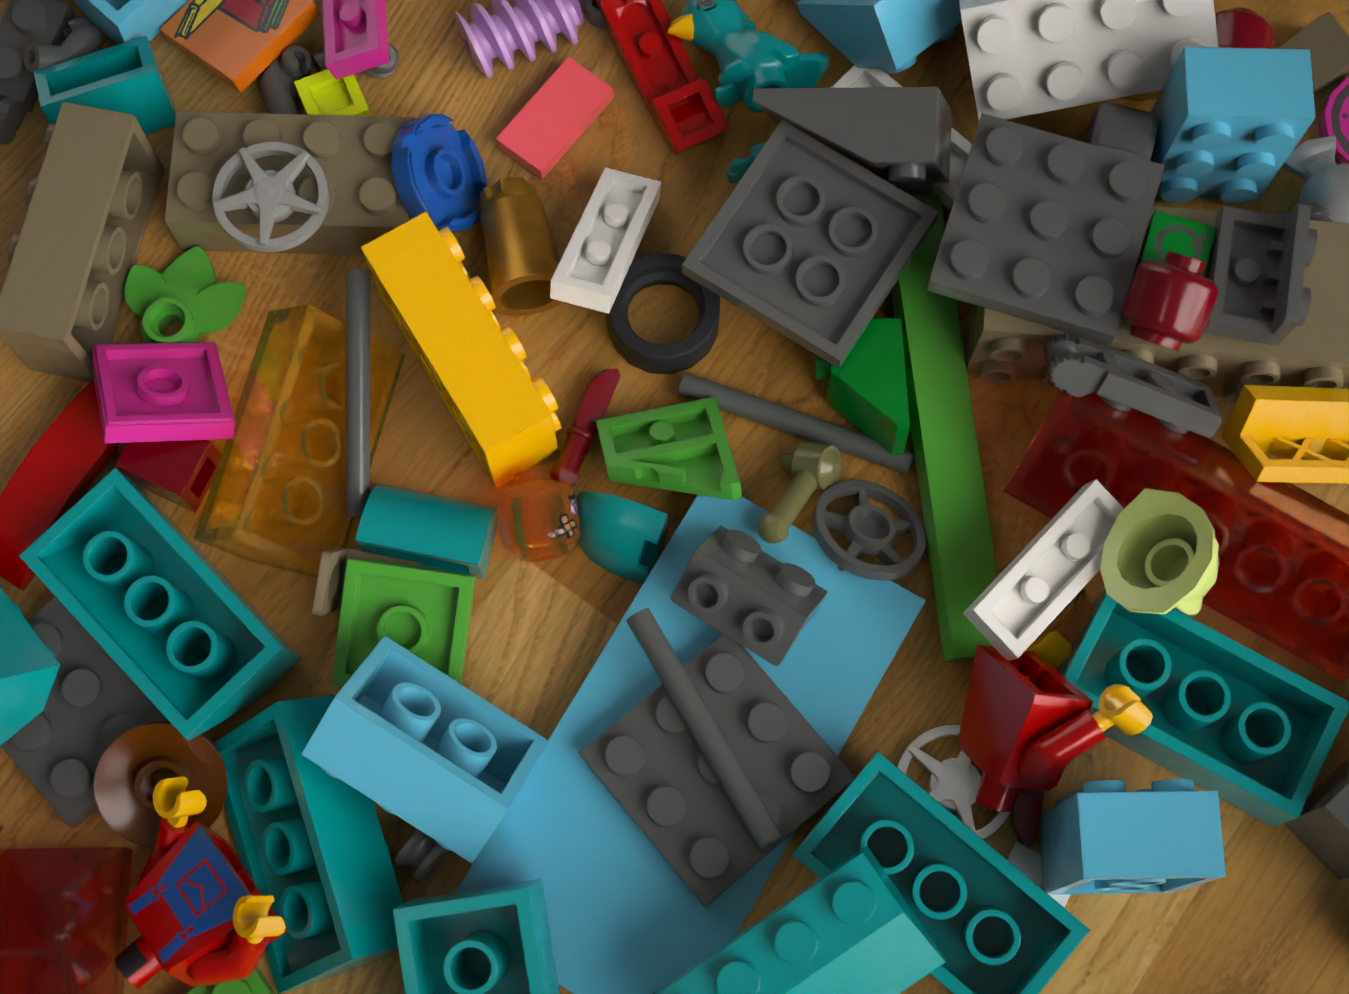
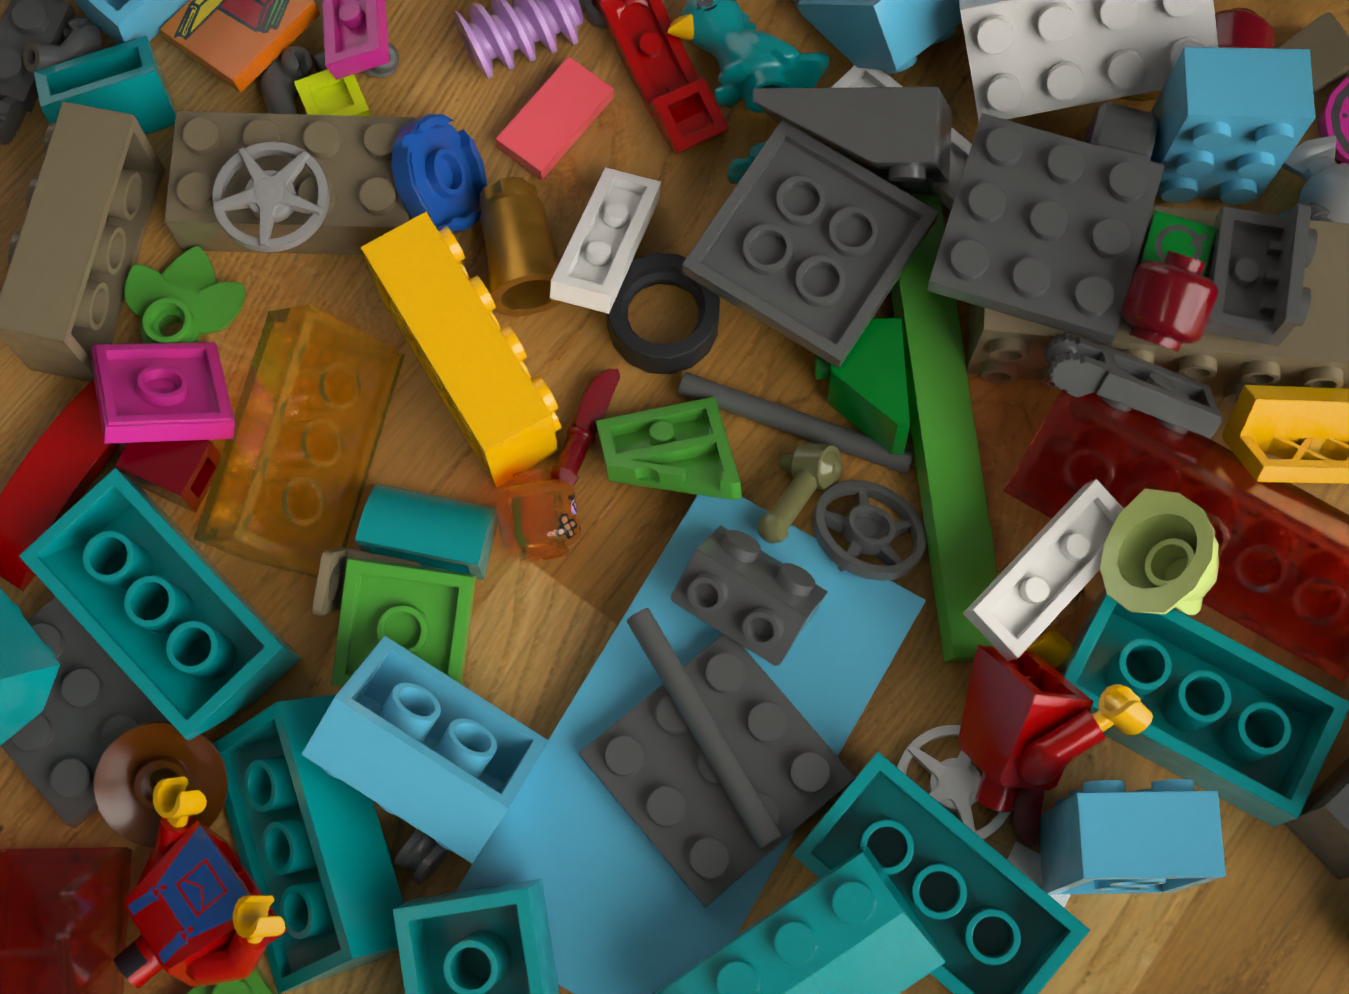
(357, 391): dark grey bar -> none
(620, 534): teal brick -> none

